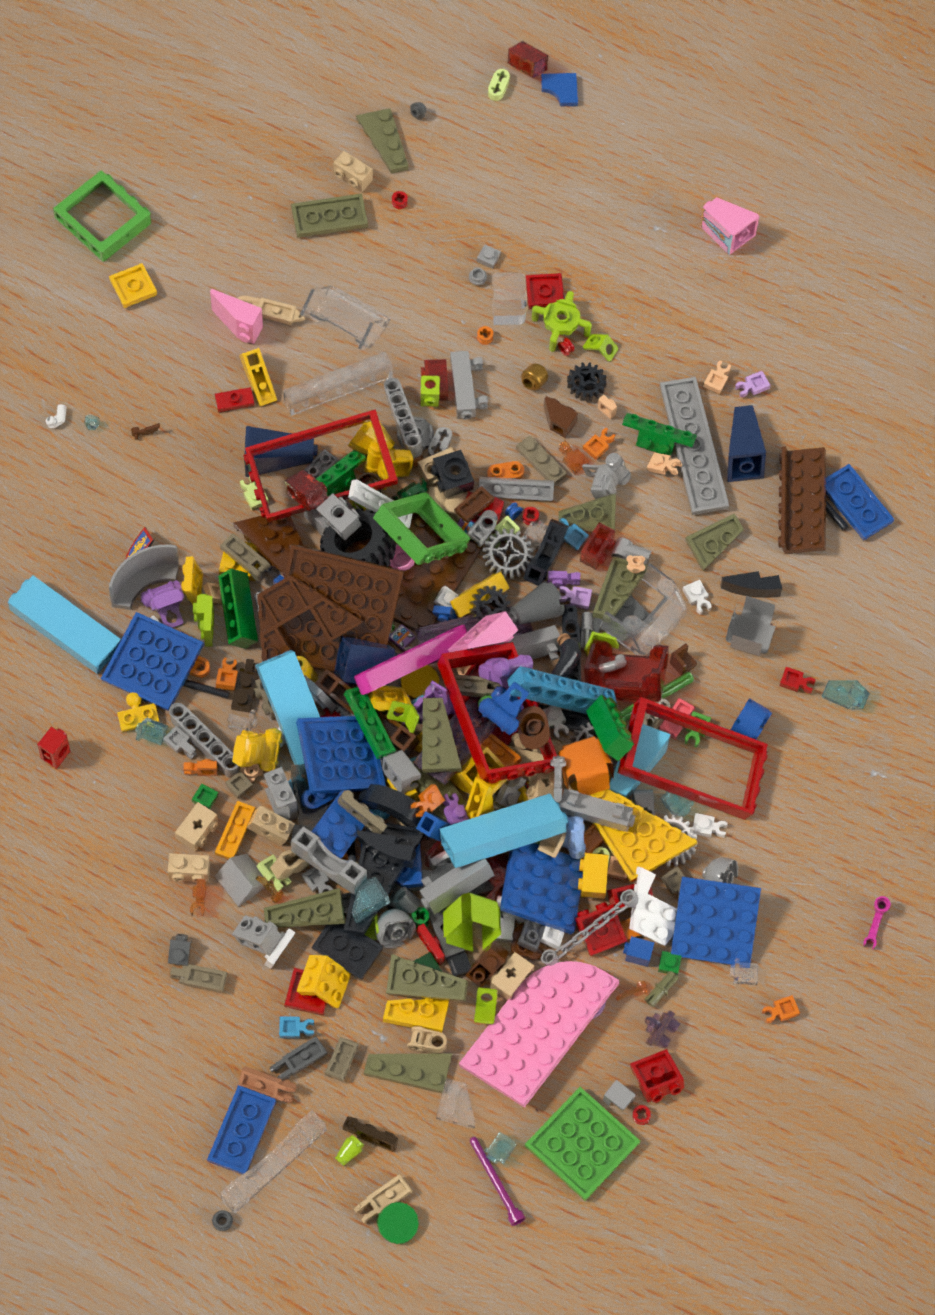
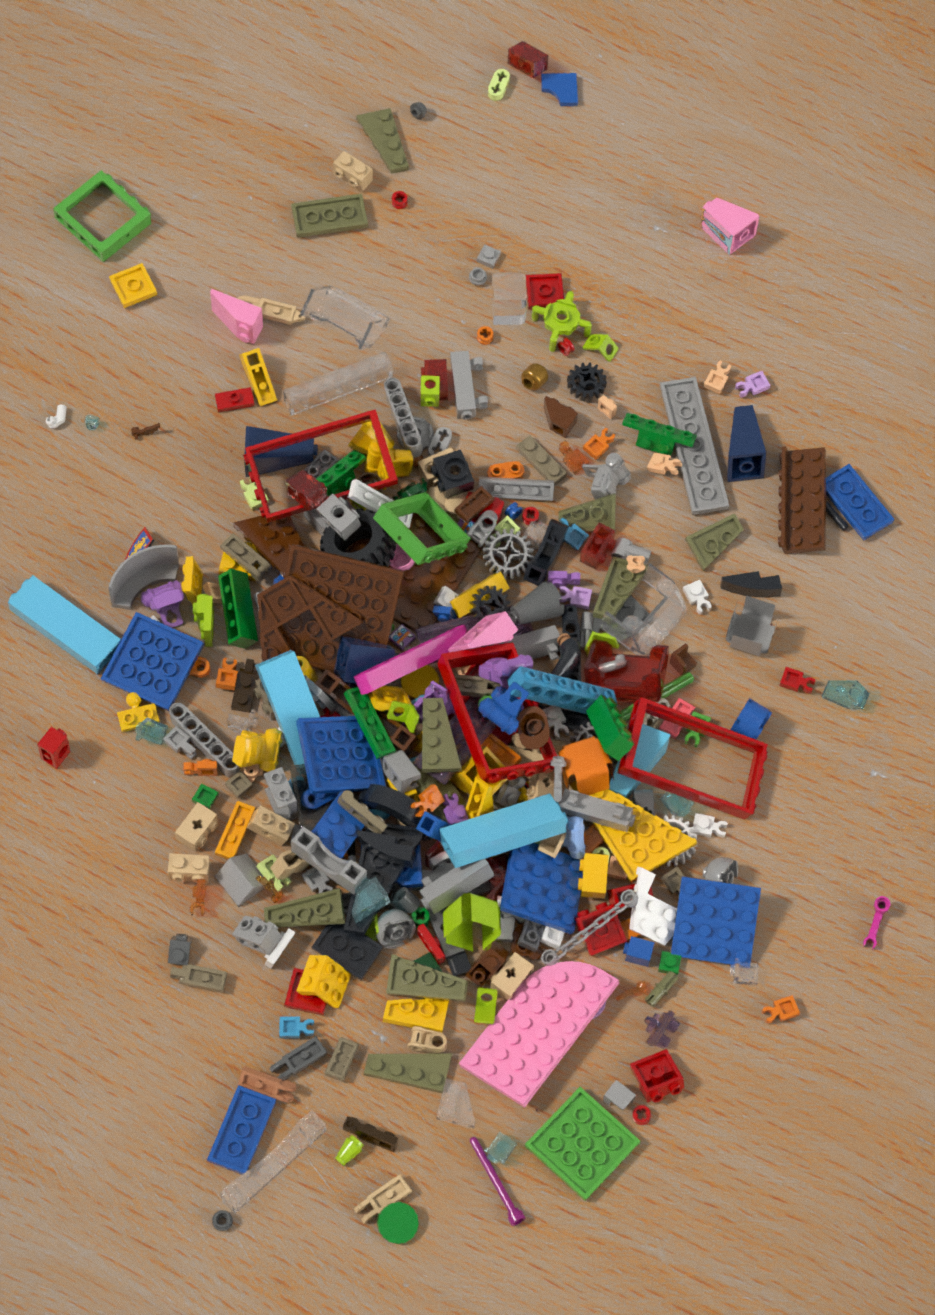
(206, 689): black bar -> none

